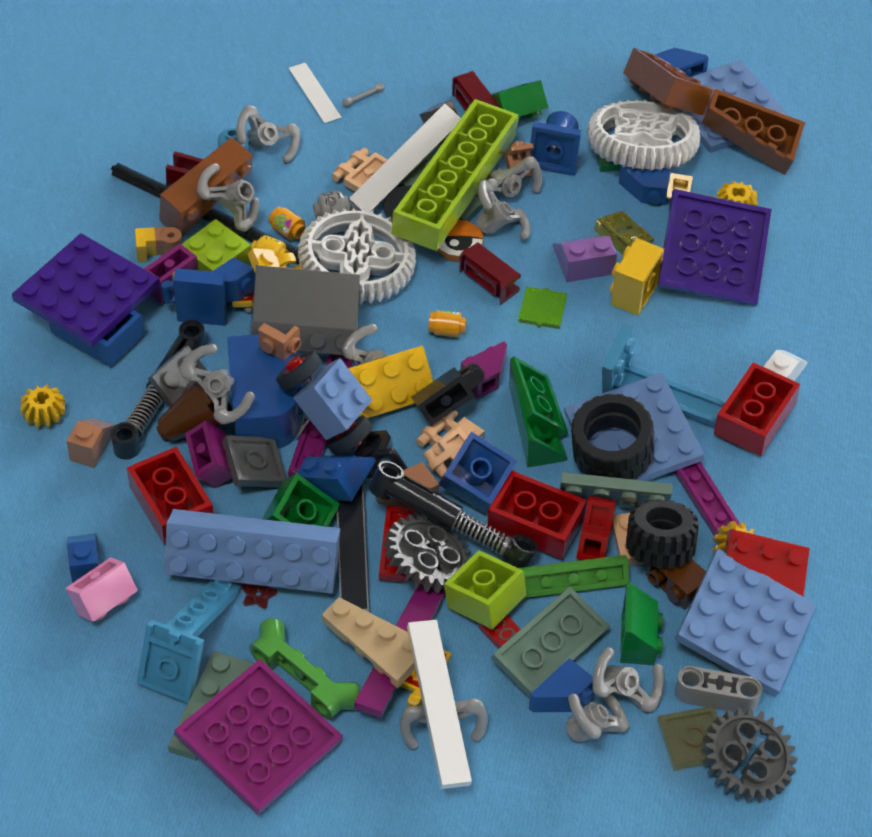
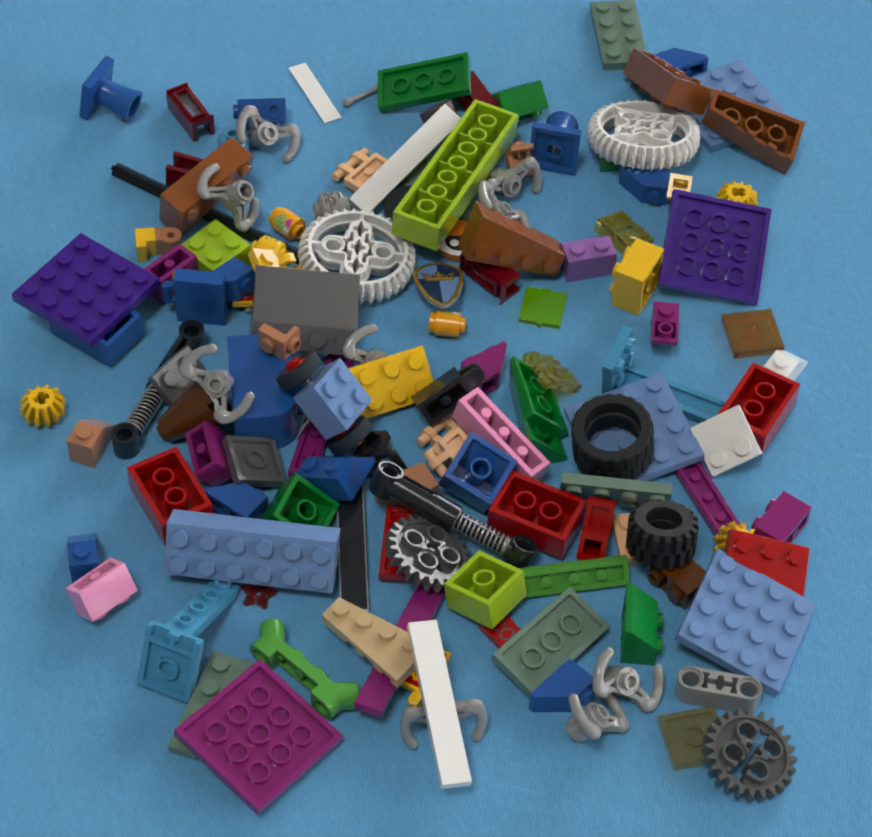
(102, 90): none -> blue plant
(189, 110): none -> dark red window
(238, 500): none -> blue slope
(270, 109): none -> blue brick
(424, 82): none -> green plate
(439, 283): none -> shield
(481, 416): none -> bright pink brick
(508, 243): none -> dark orange wedge
(551, 373): none -> clear yellow plate
(616, 32): none -> sand green plate
(664, 323): none -> magenta slope
(726, 440): none -> white plate
(752, 333): none -> clear orange tile
(783, 518): none -> magenta brick

